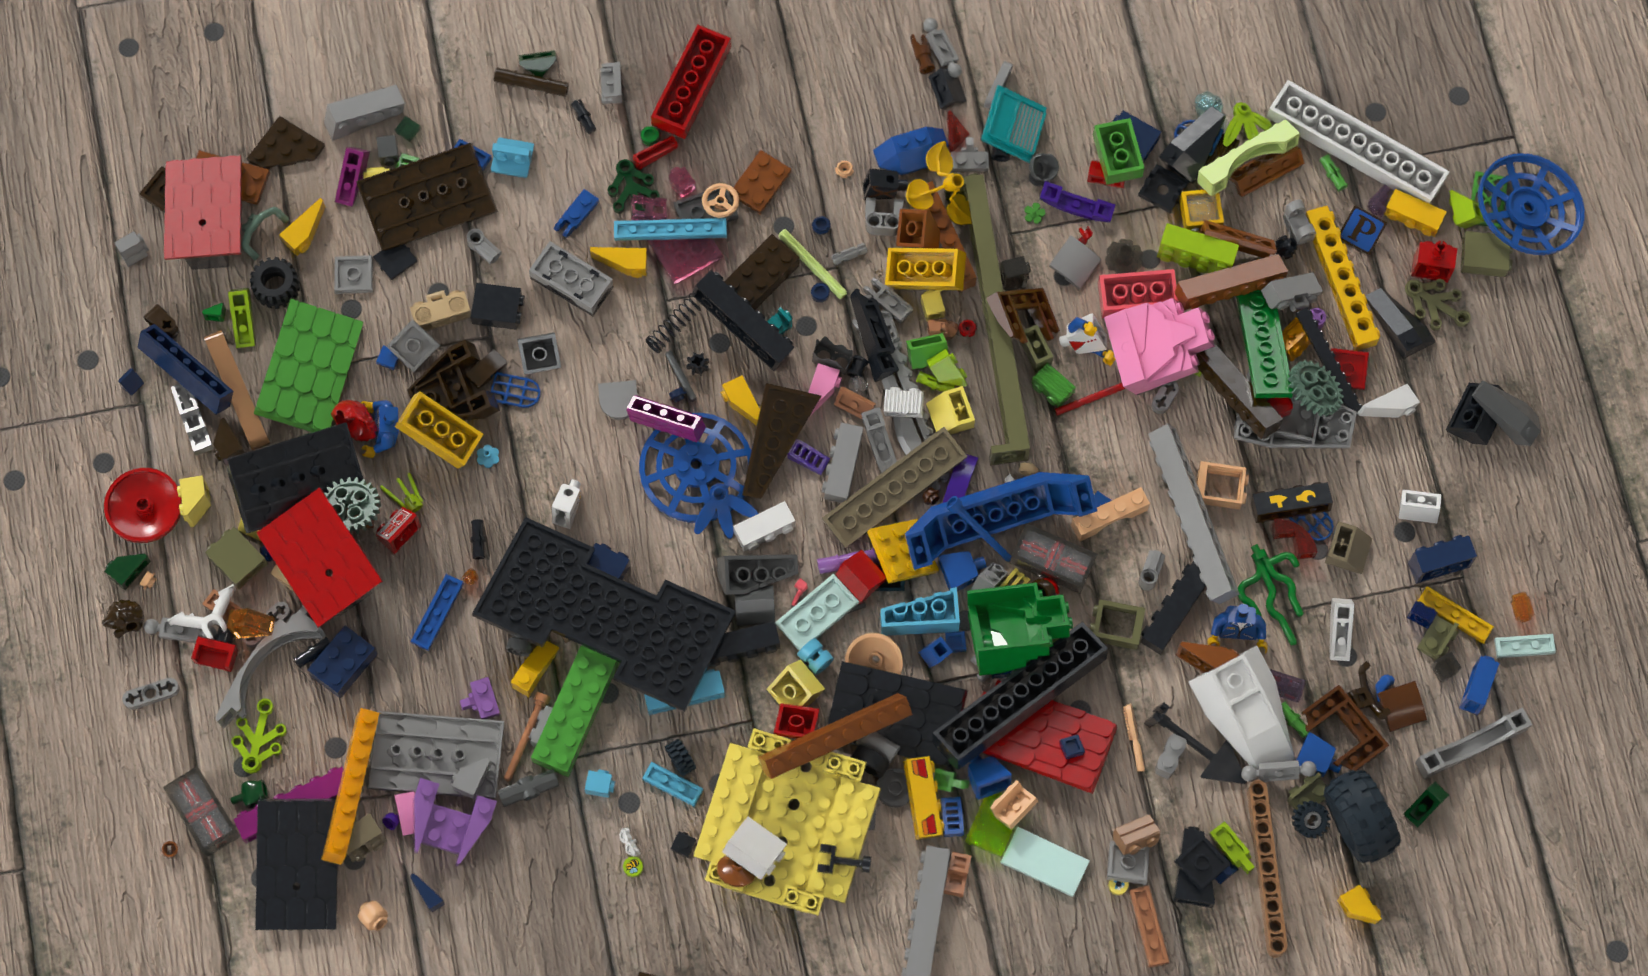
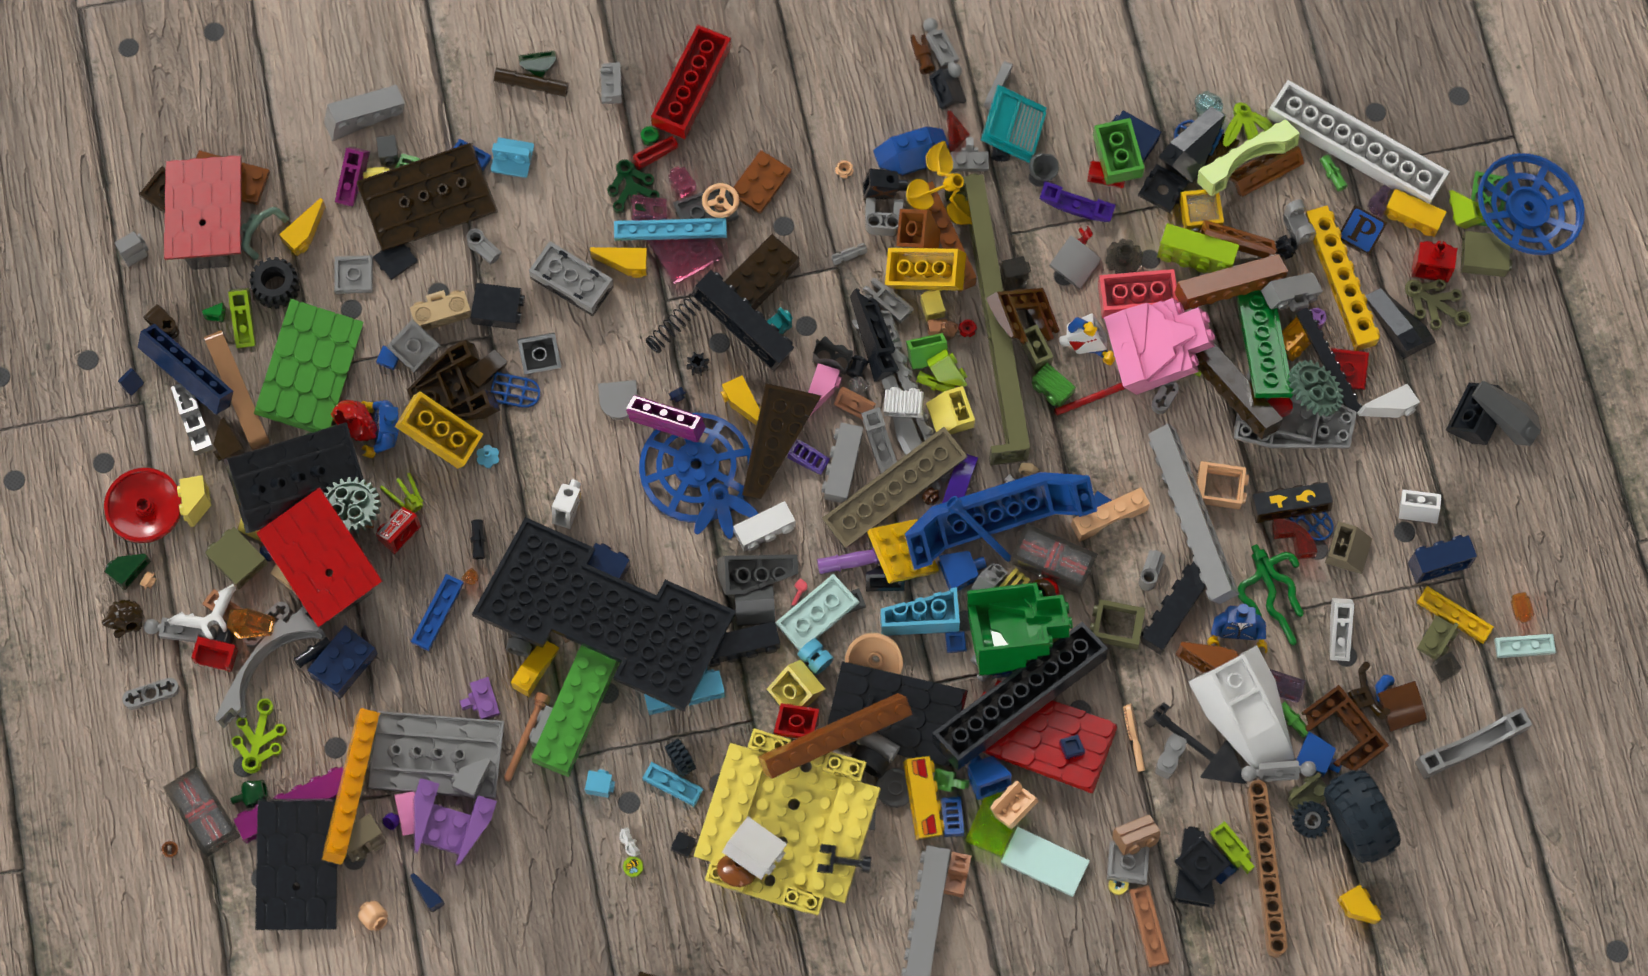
(284, 146): dark brown plate -> none
(407, 129): clear green tile -> none
(528, 788): dark grey piece -> none
(577, 212): blue hinge -> none
(583, 116): black axle -> none
(680, 375): dark grey bar -> none
(812, 264): yellowish green axle -> none
(820, 292): dark blue tile -> none
(821, 225): dark blue plate -> none
(860, 575): red slope -> none
(935, 652): blue brick -> none
(1034, 213): bright green plant -> none
(1421, 614): clear blue piece -> none
(1426, 804): dark green slope -> none
(1479, 685): blue window -> none

